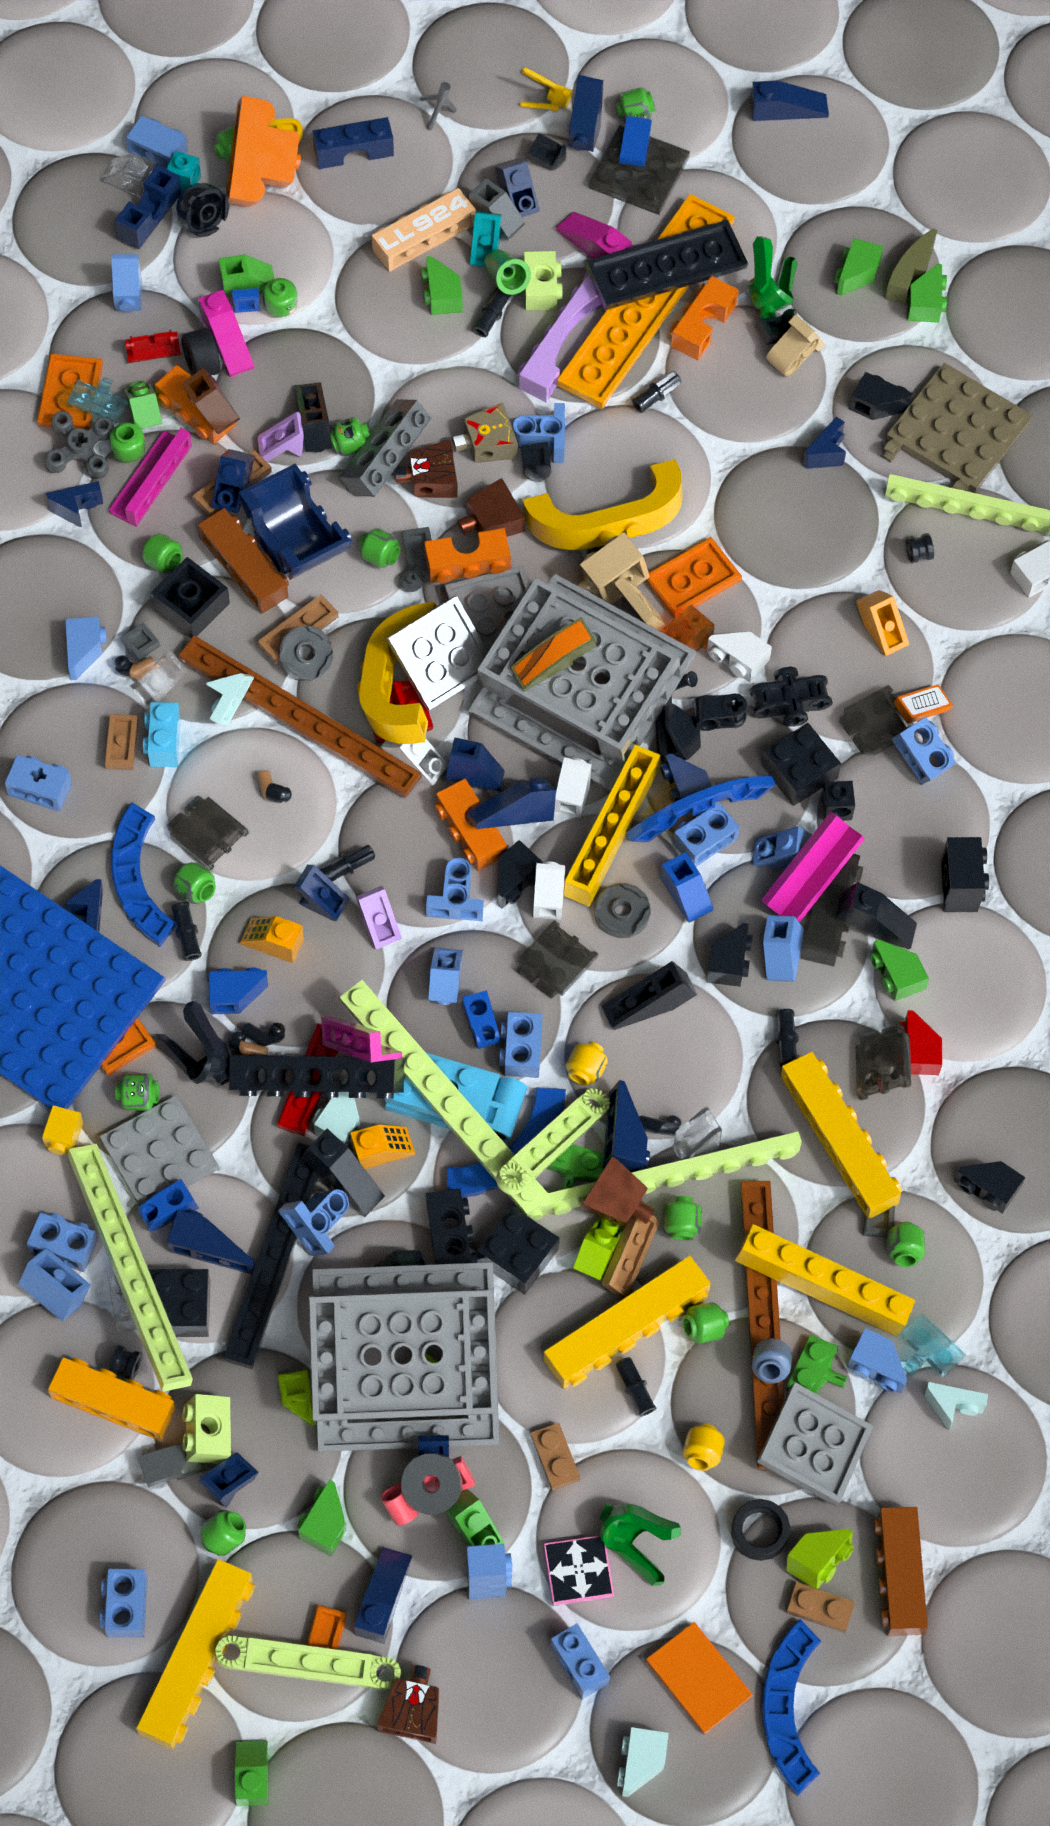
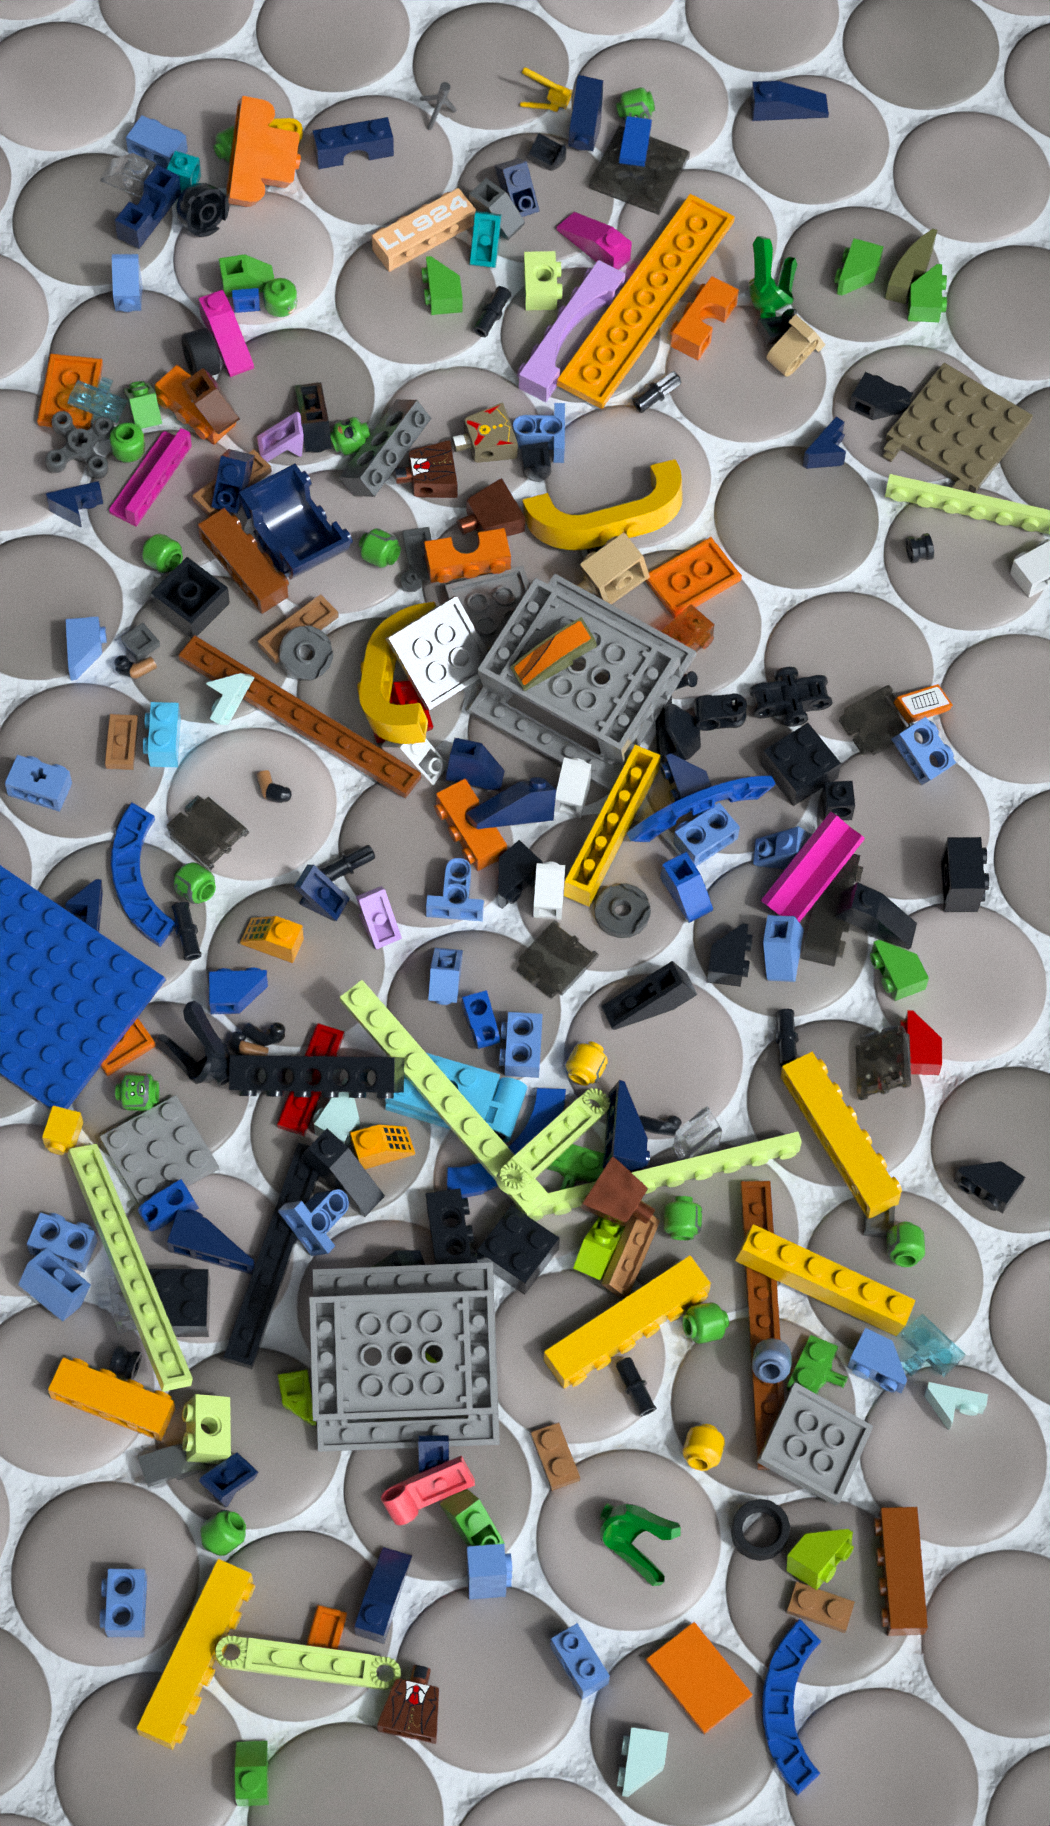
(153, 346): red hinge -> none
(159, 678): clear slope -> none
(325, 1523): bright green slope -> none
(355, 1040): dark pink panel -> none
(413, 1483): dark grey tile -> none
(509, 273): bright green plant -> none
(578, 1570): black tile -> none
(640, 604): tan tile -> none
(666, 264): black plate -> none
(740, 652): white slope -> none
(883, 621): light orange slope -> none

